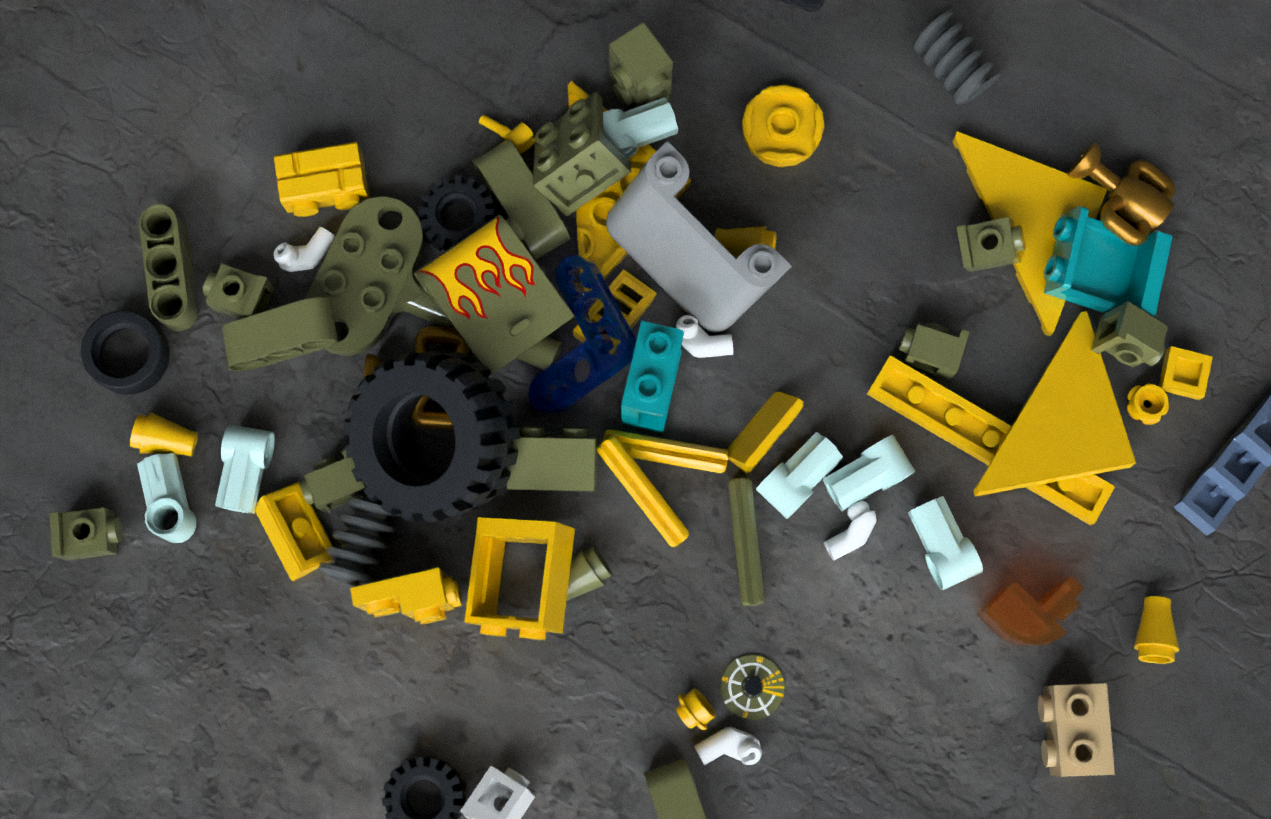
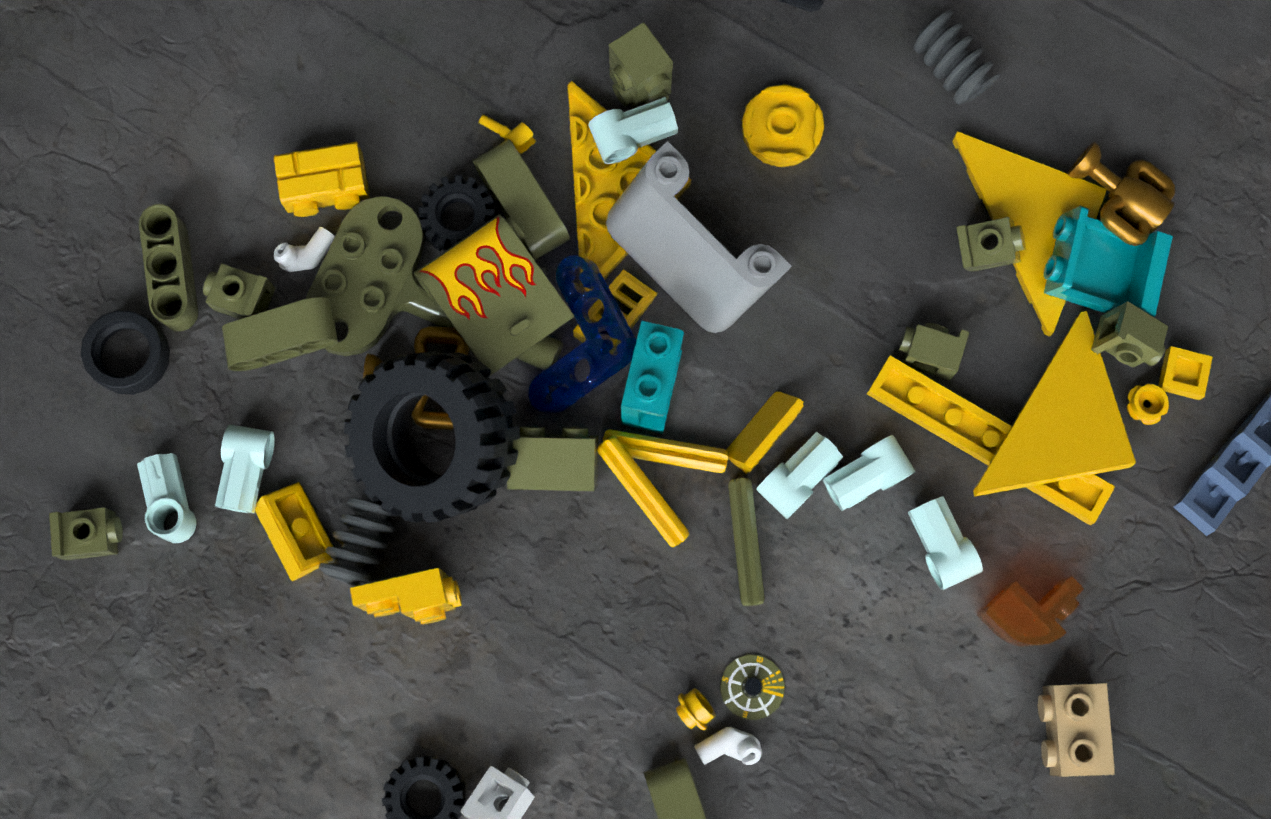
(160, 436): yellow cone -> none
(331, 483): olive brick -> none
(487, 571): yellow window -> none
(575, 157): olive bracket -> none
(587, 572): olive cone -> none
(699, 343): white arm -> none
(740, 239): yellow cone -> none
(856, 535): white arm -> none
(1156, 632): yellow cone -> none

